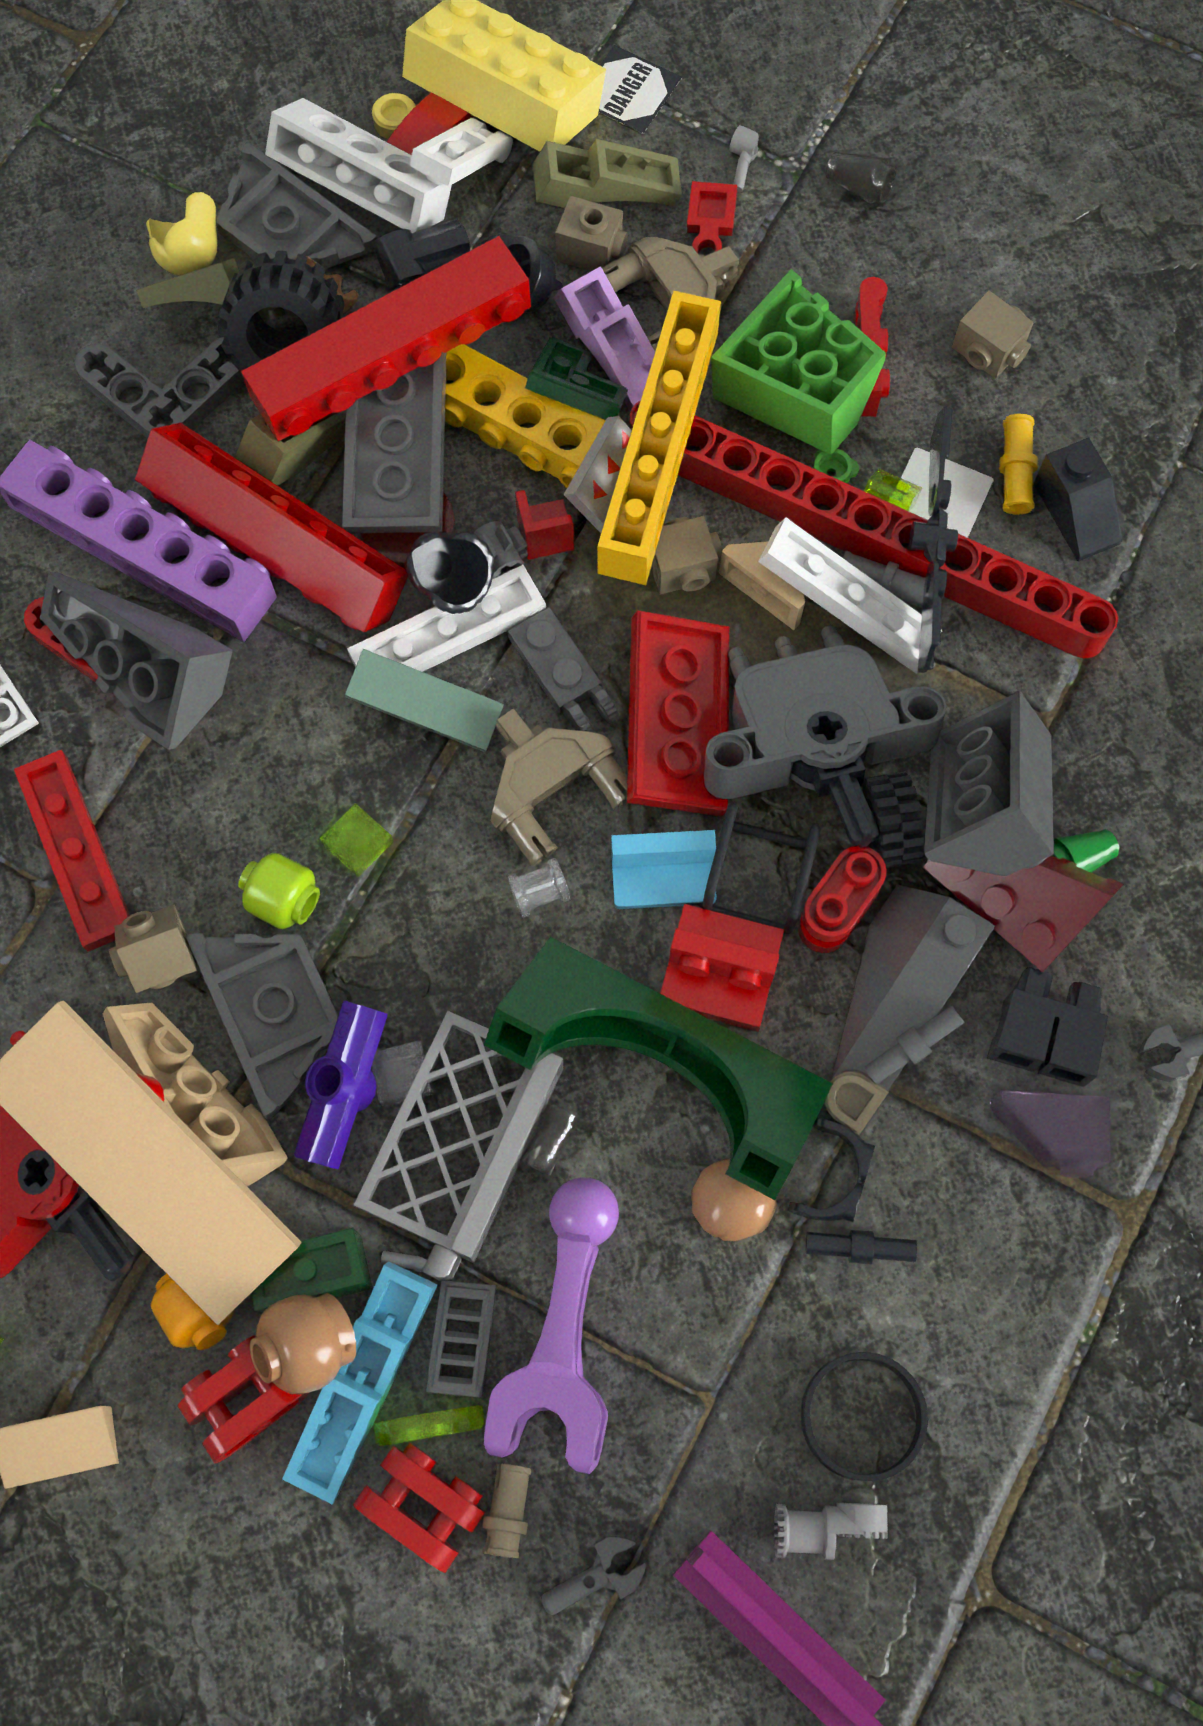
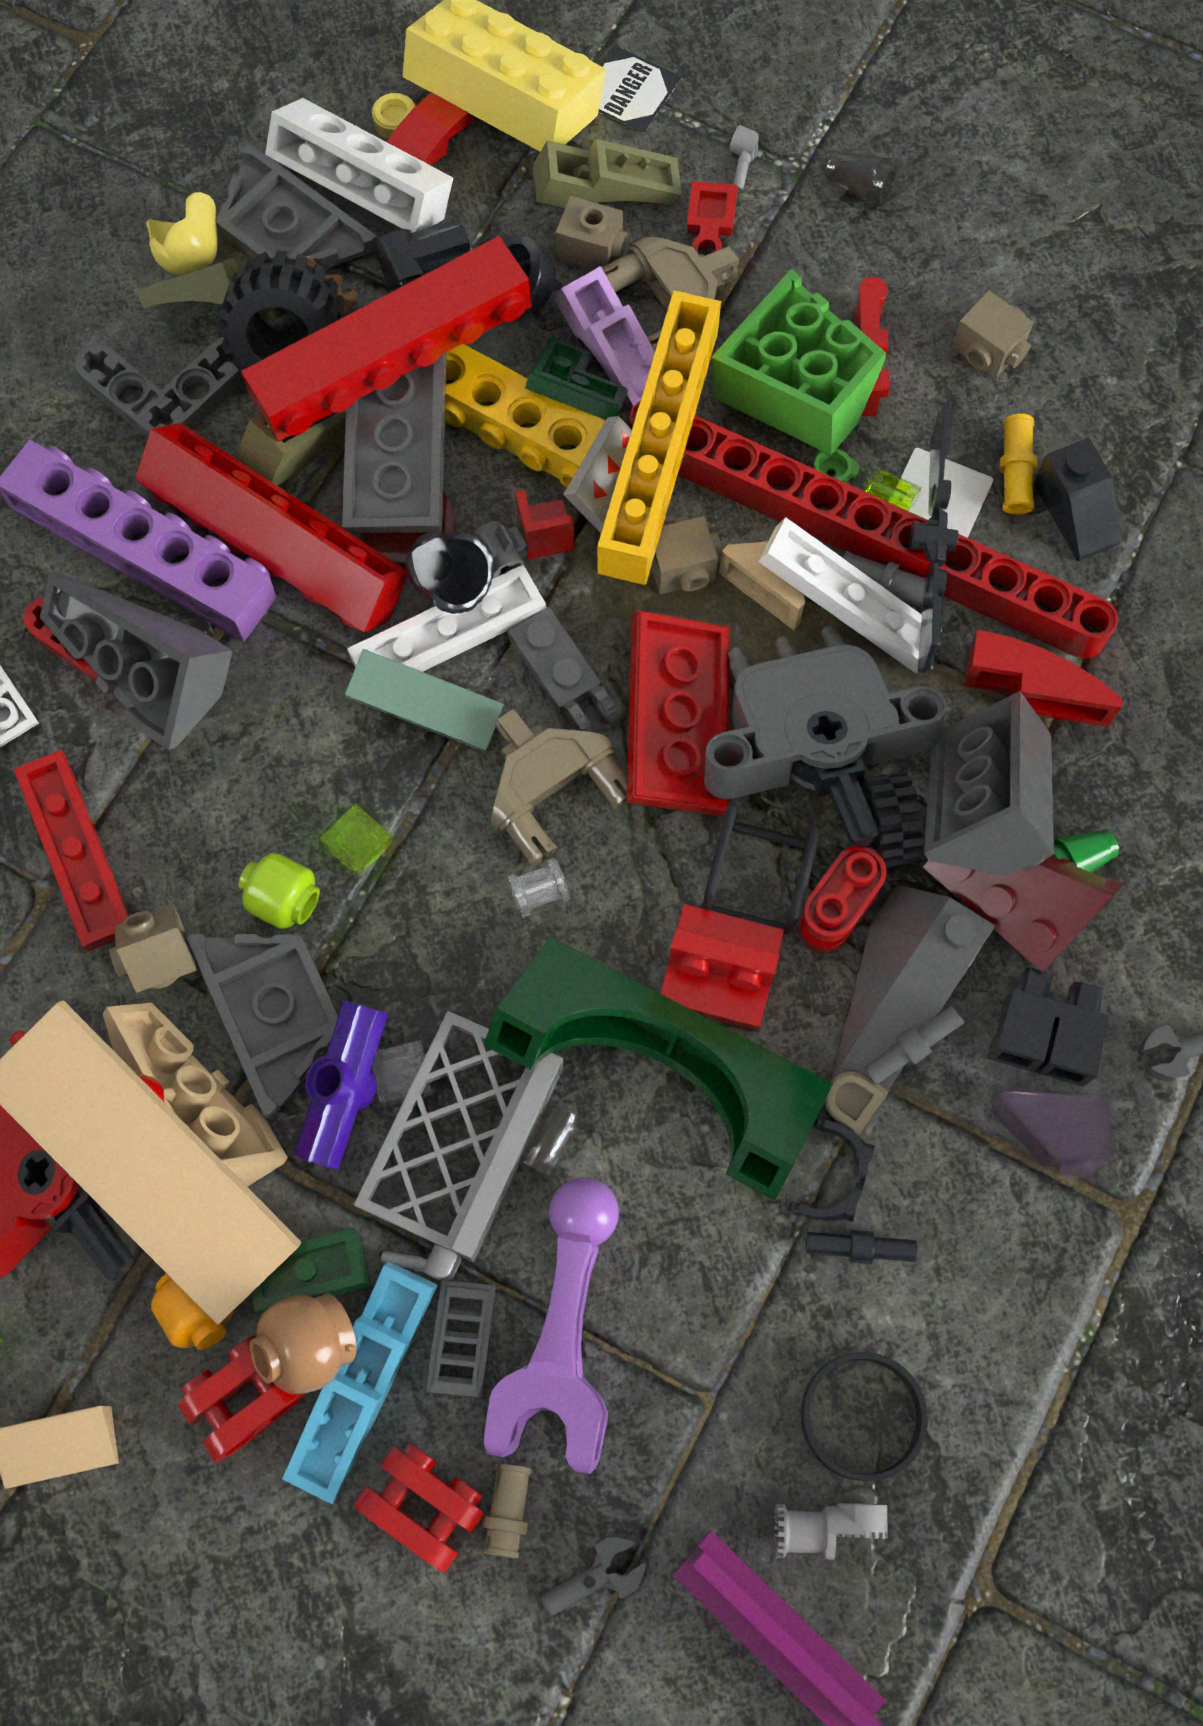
(428, 1425): clear neon green tile -> none
(460, 152): white plate -> none
(661, 868): medium azure panel -> none
(728, 1206): medium nougat hair -> none
(1046, 680): none -> red slope

